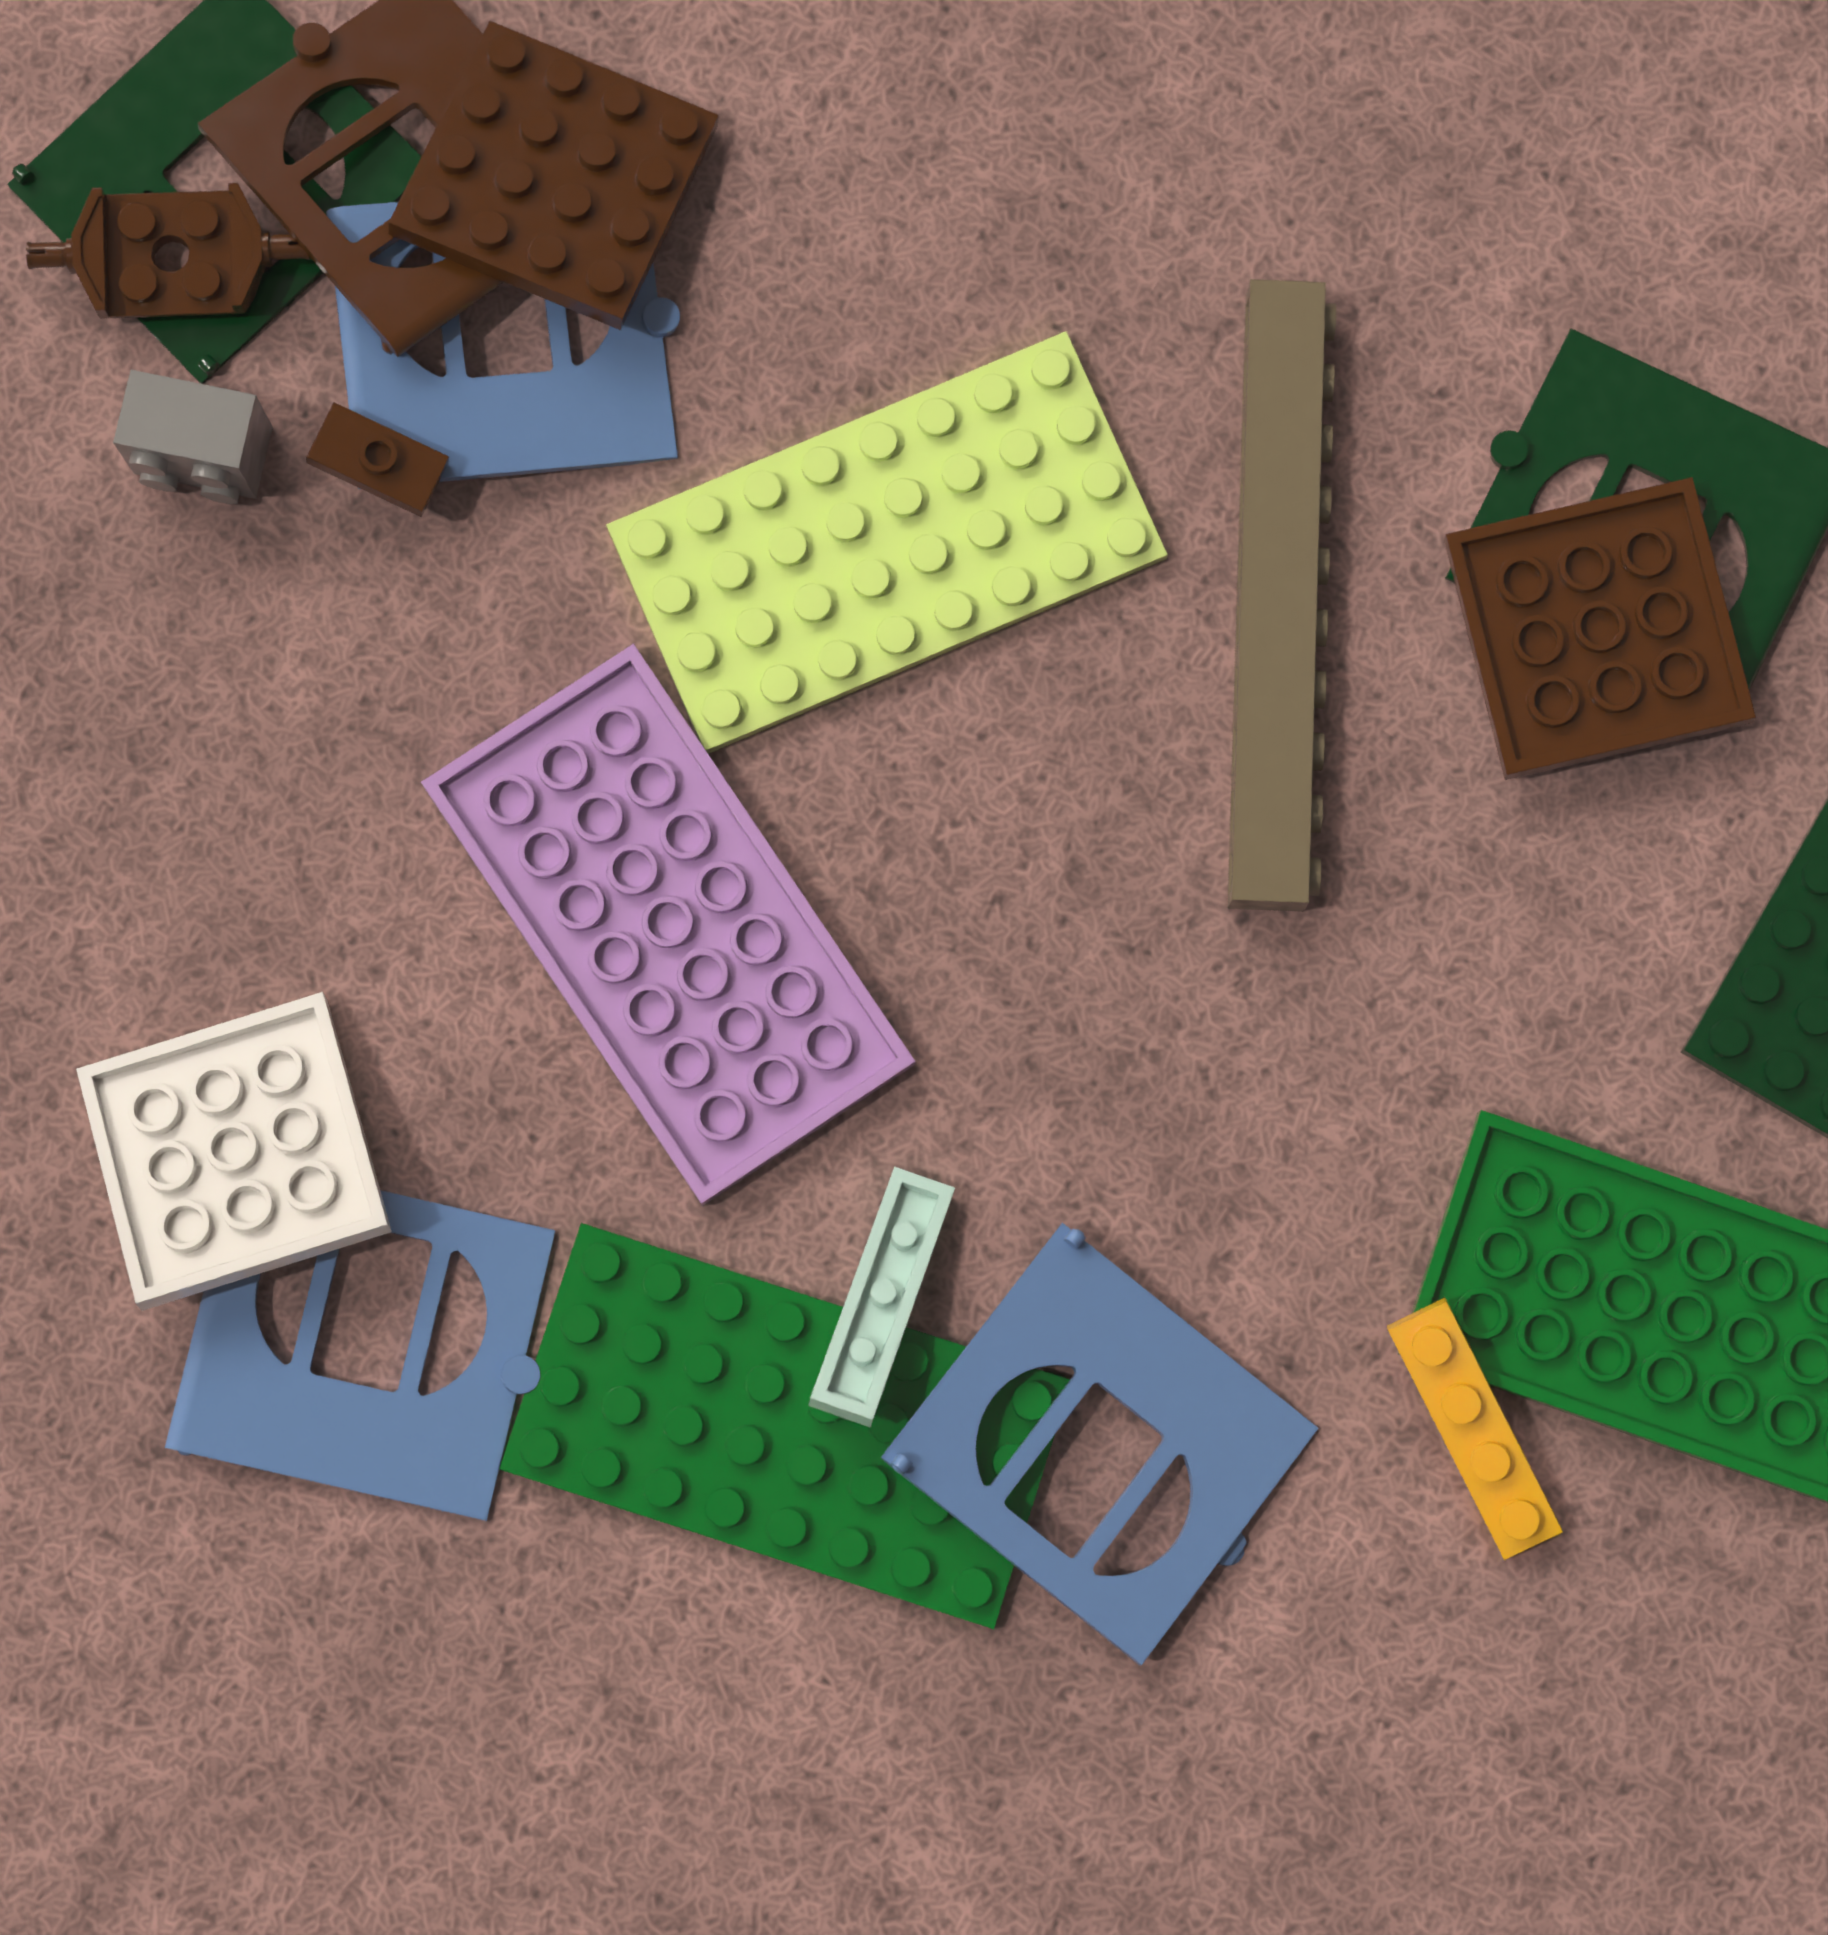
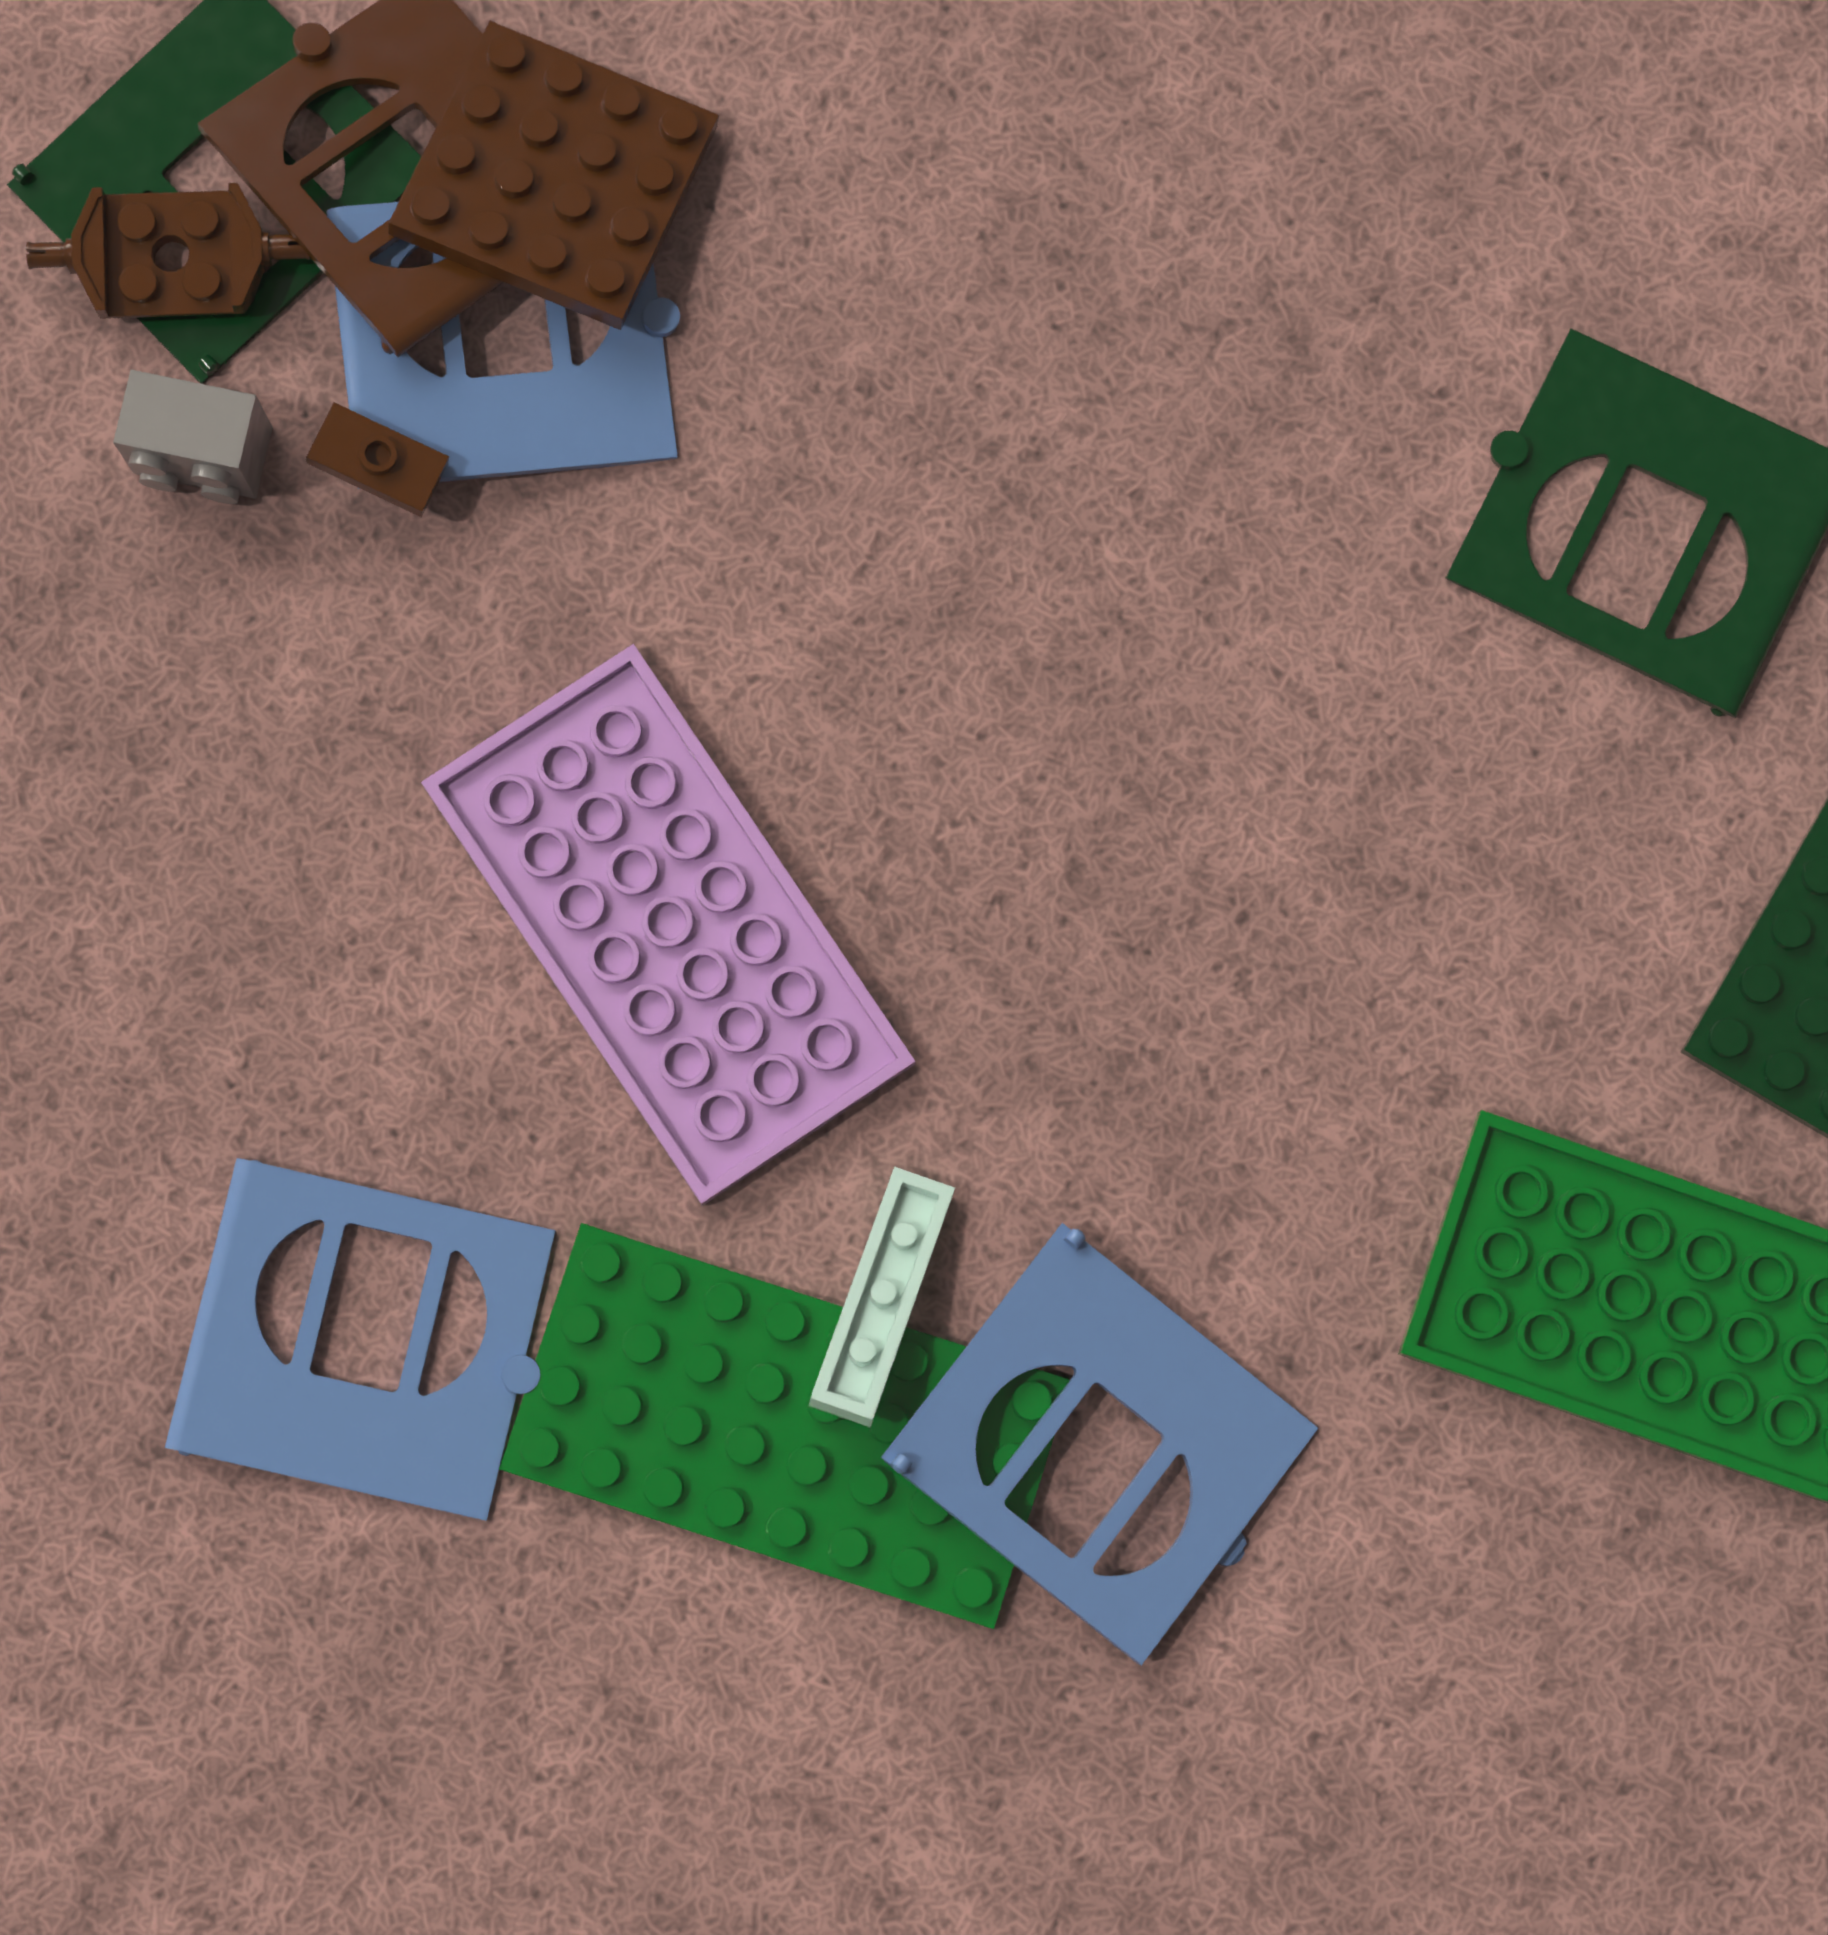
(232, 1151): white plate -> none
(886, 542): yellowish green plate -> none
(1278, 596): dark tan brick -> none
(1474, 1428): yellow plate -> none
(1599, 628): reddish brown plate -> none

